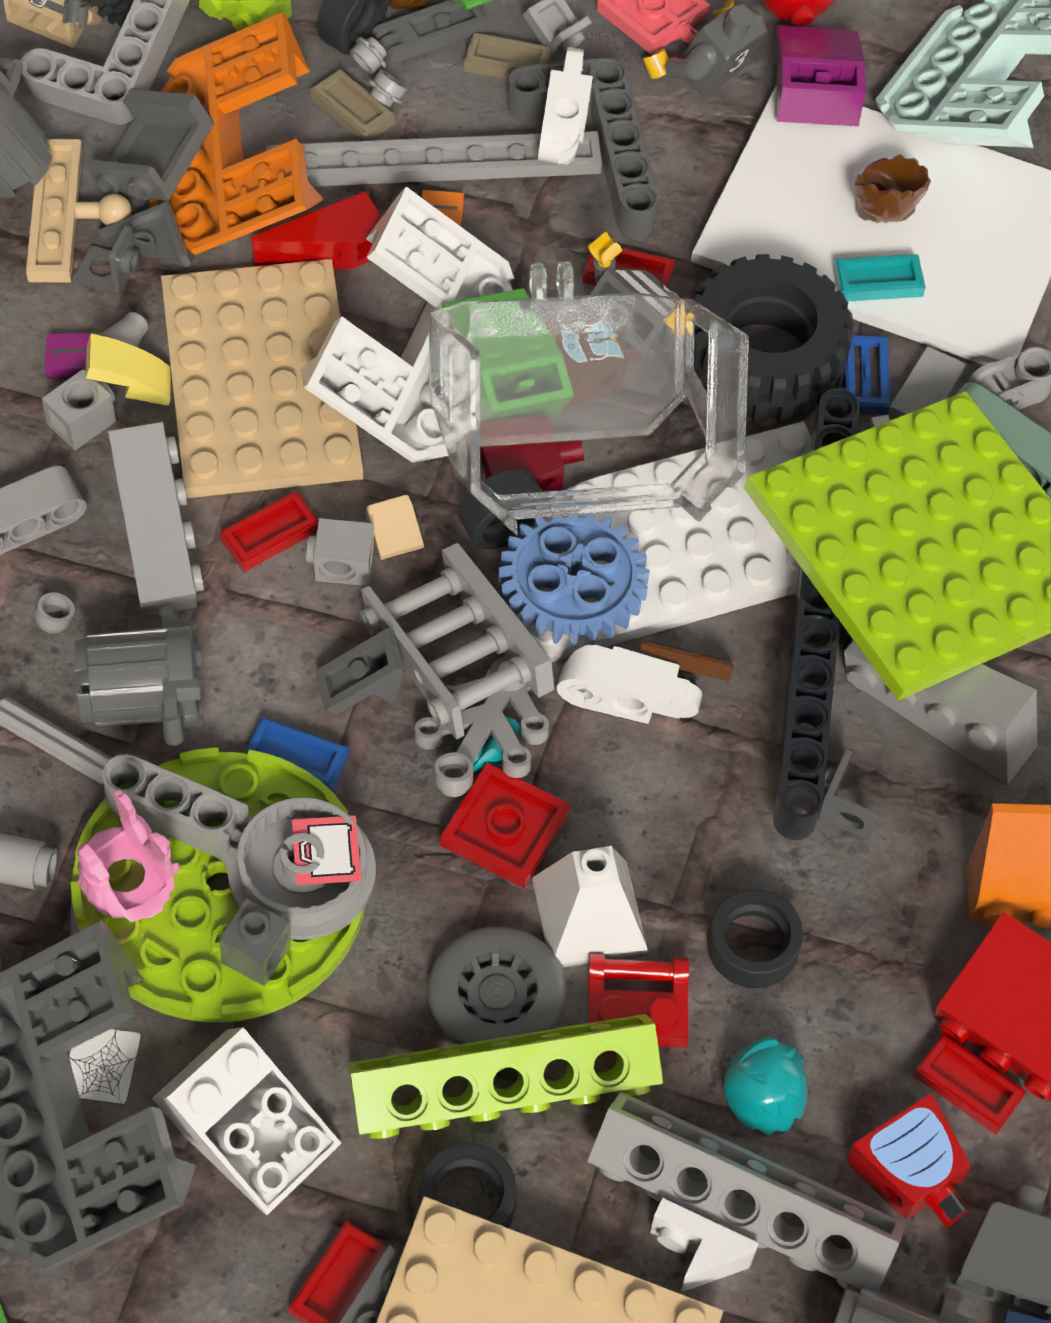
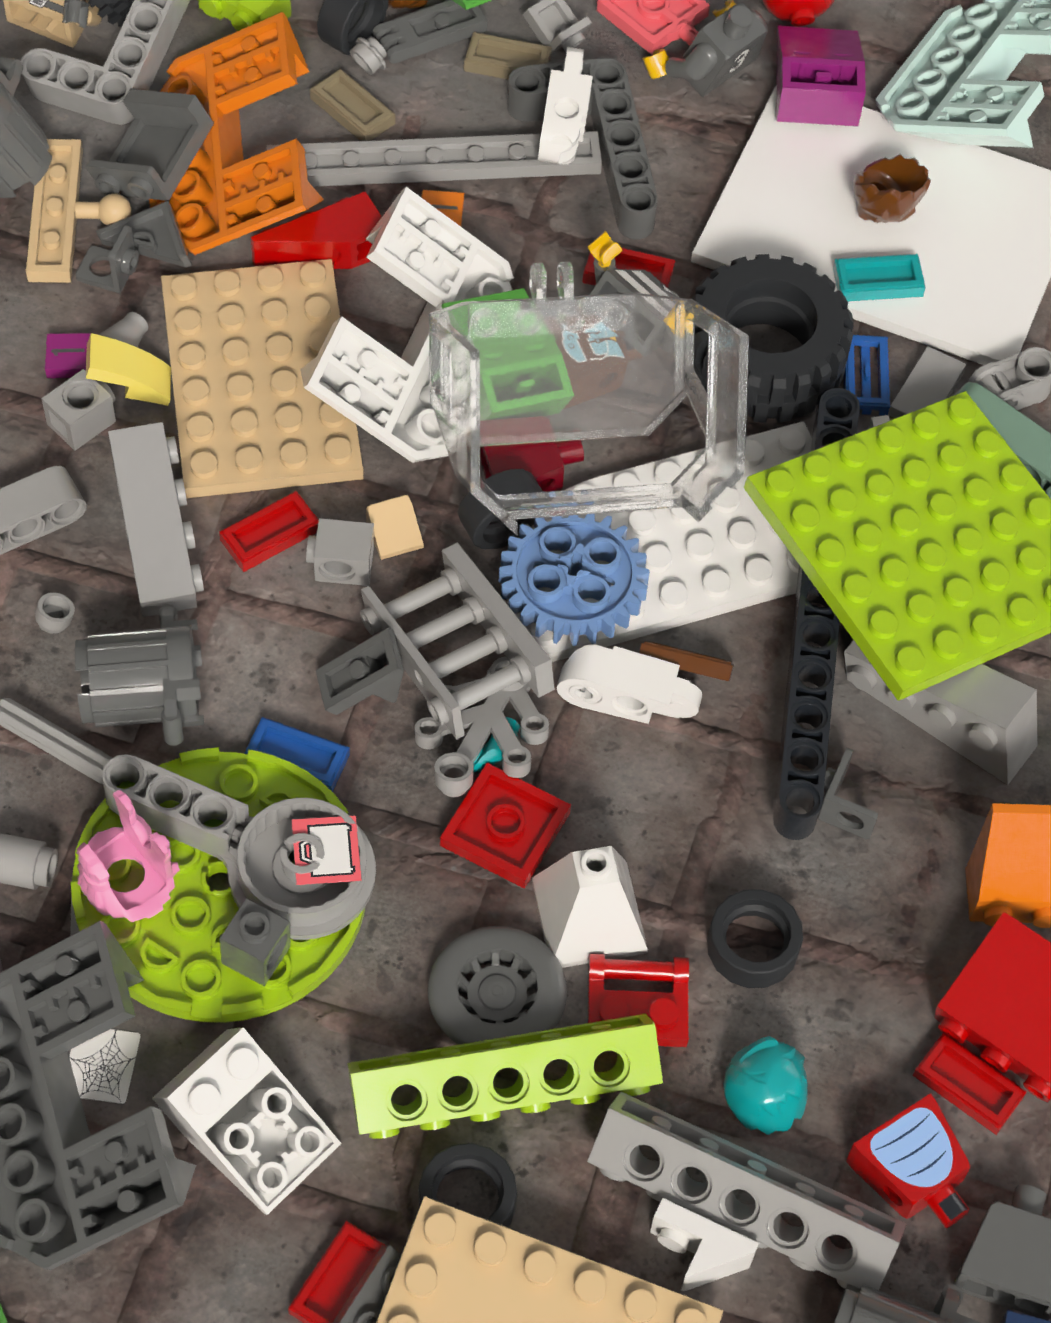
(387, 88): light grey plate -> none

